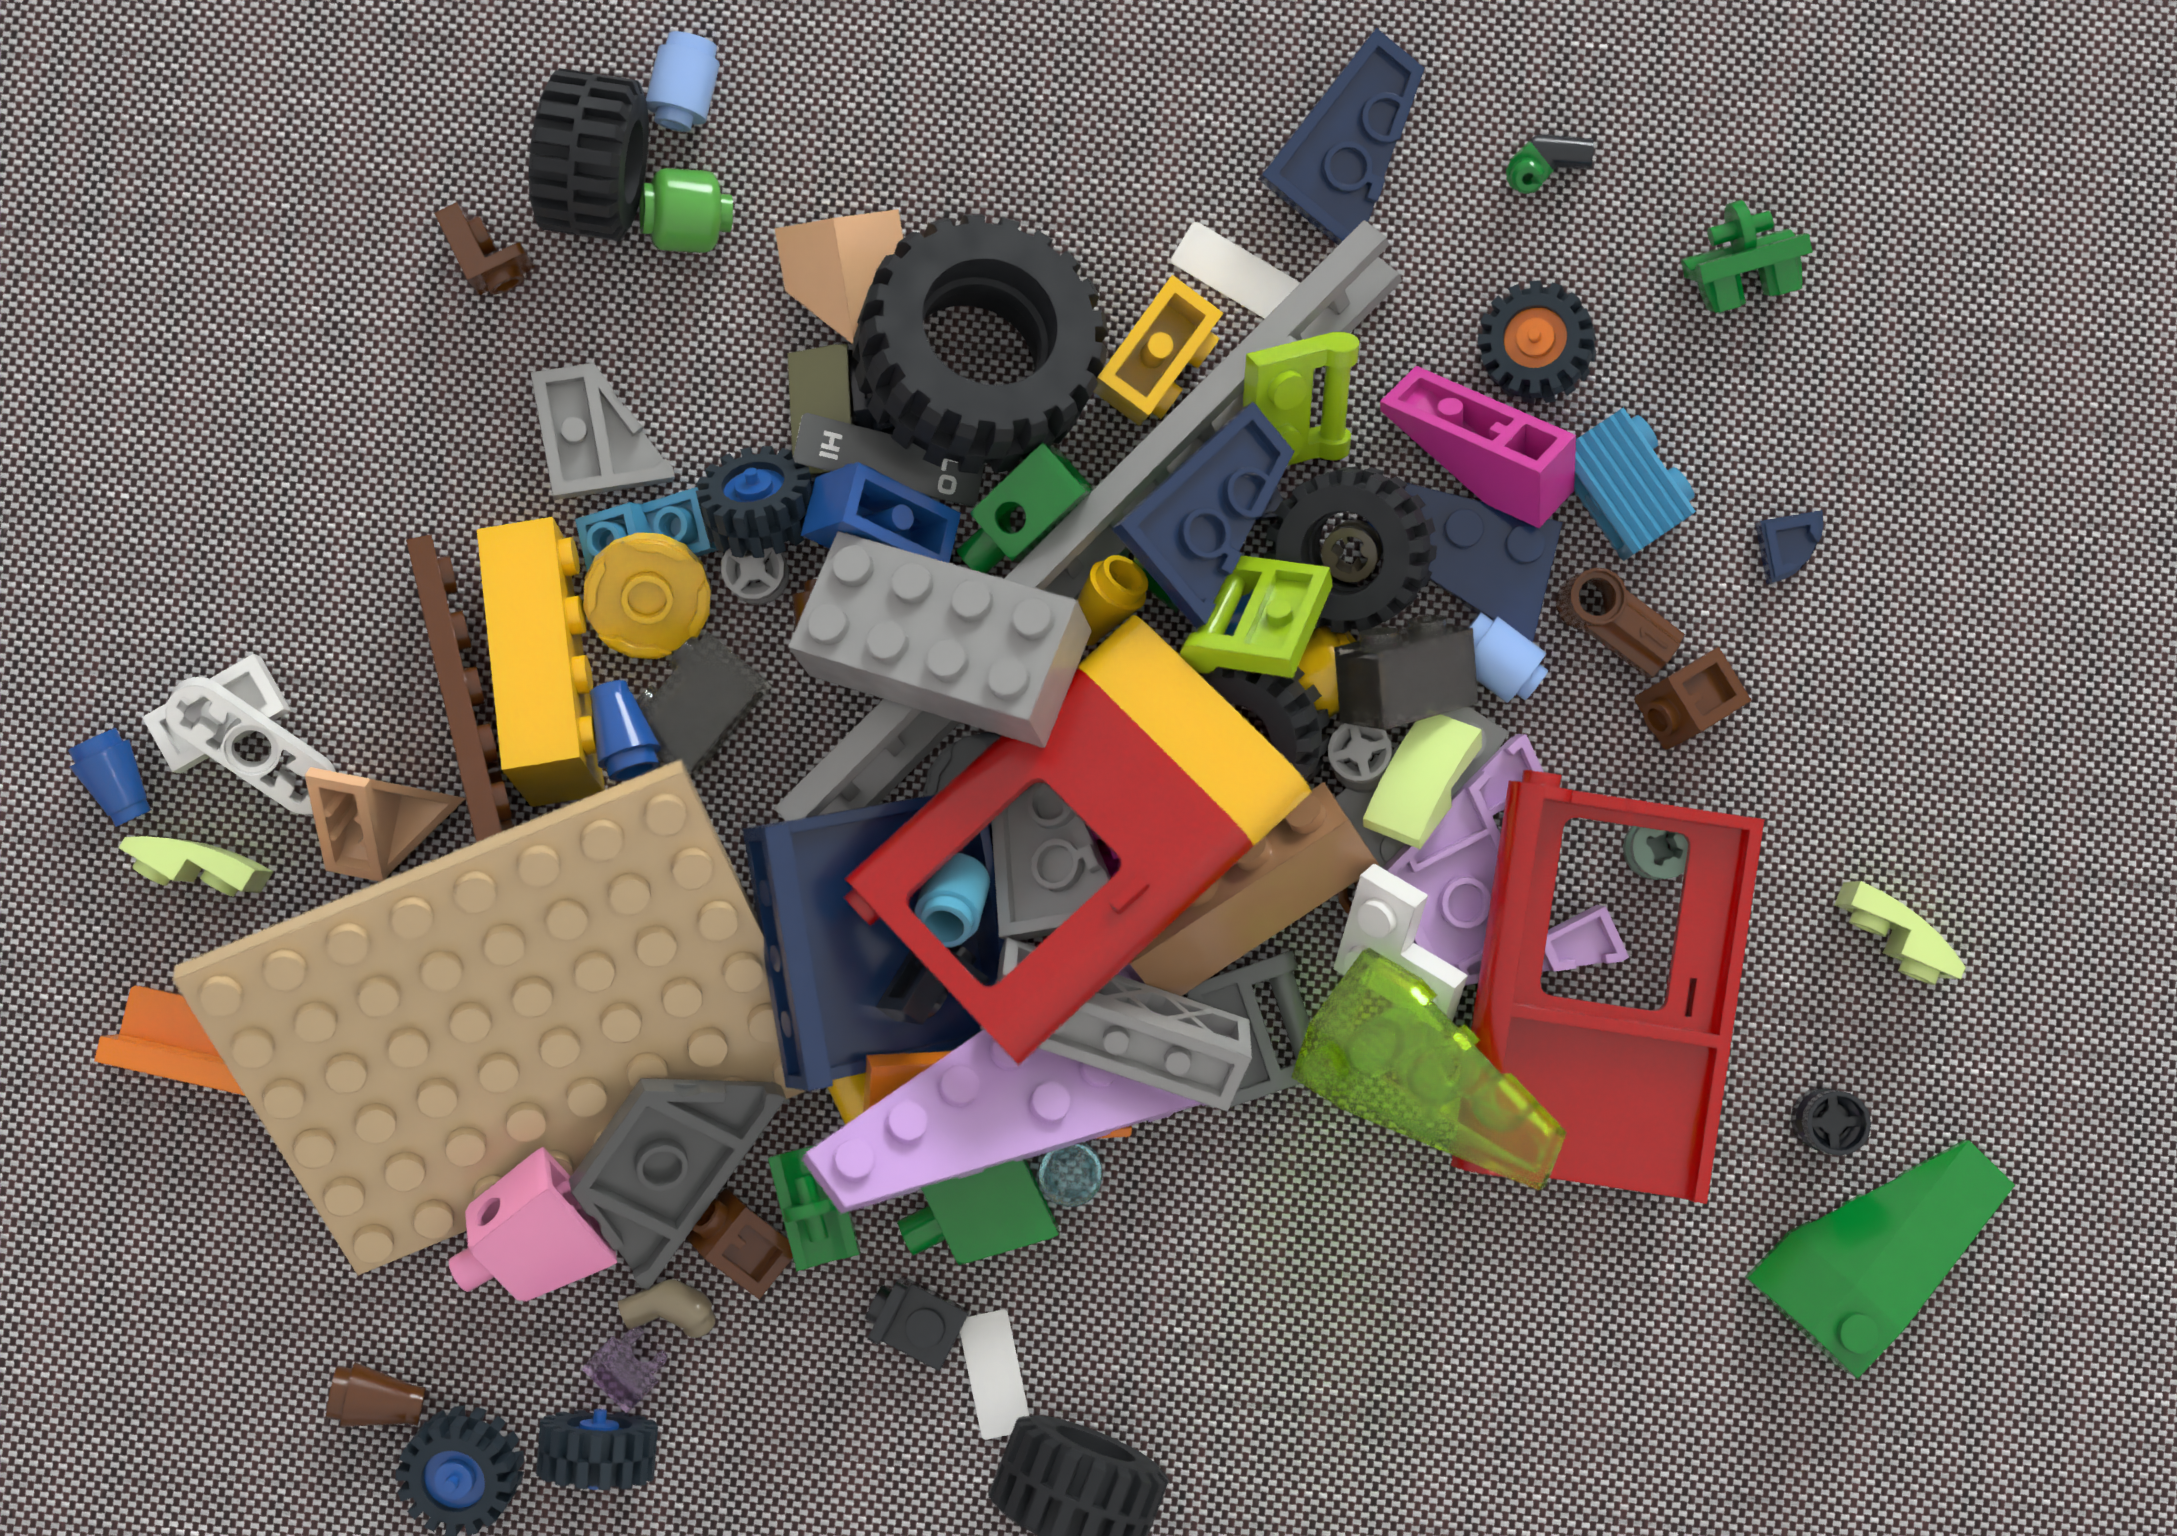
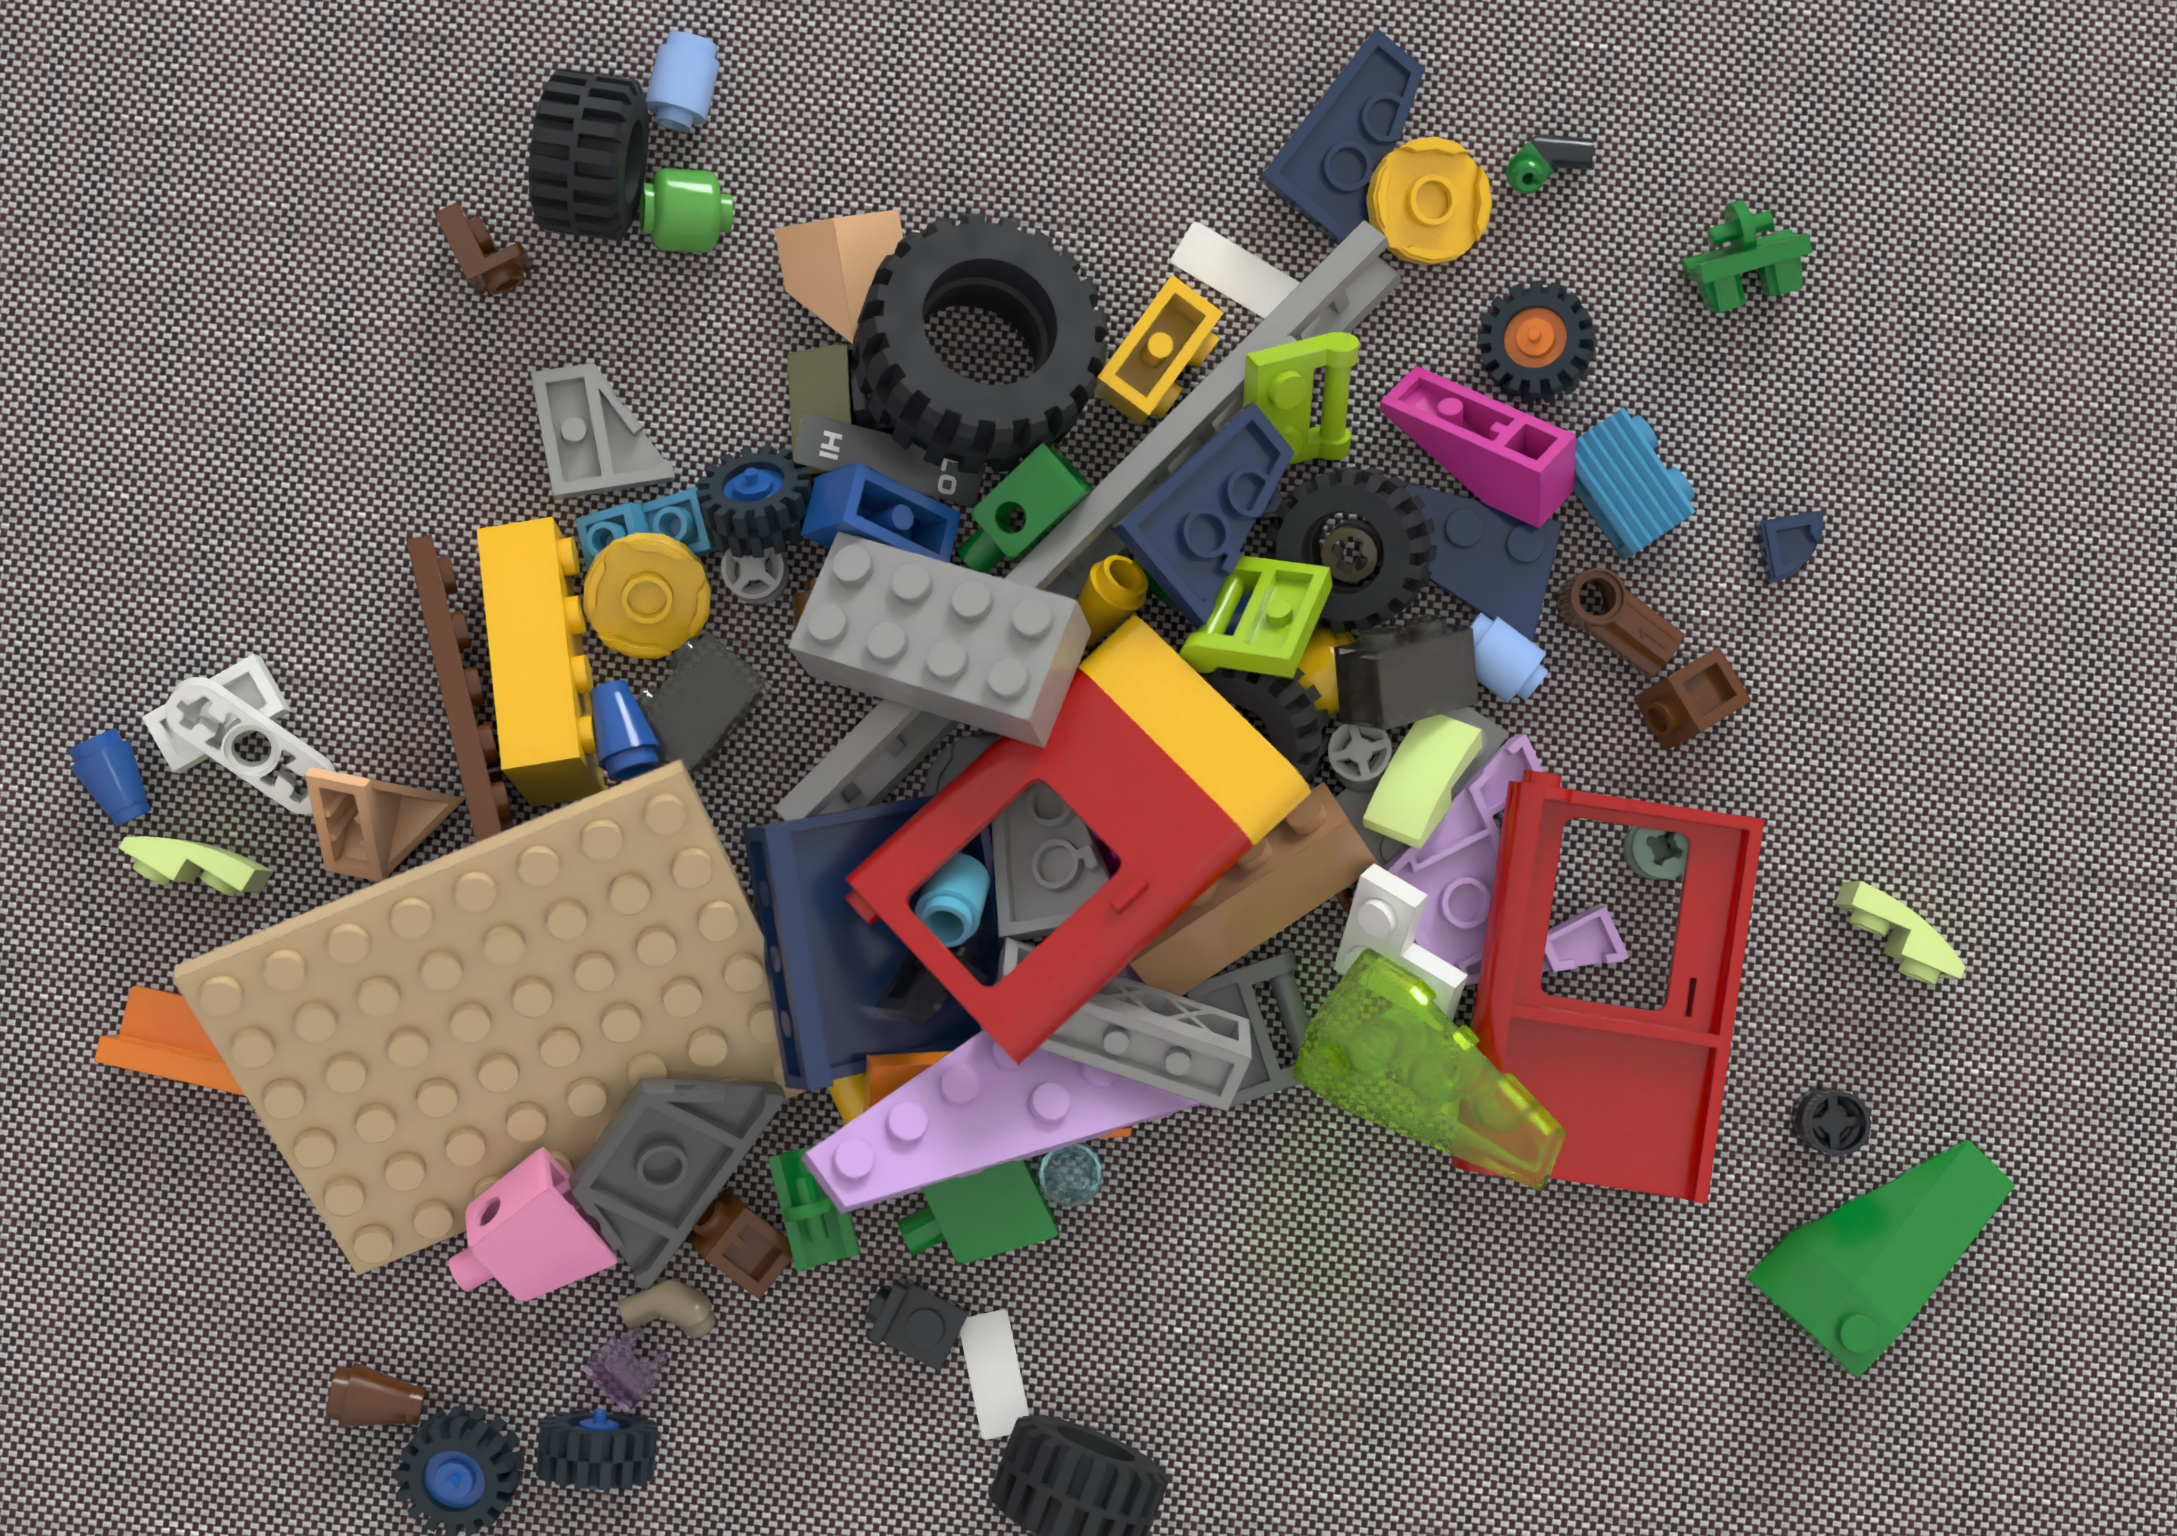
(1429, 200): none -> yellow tile

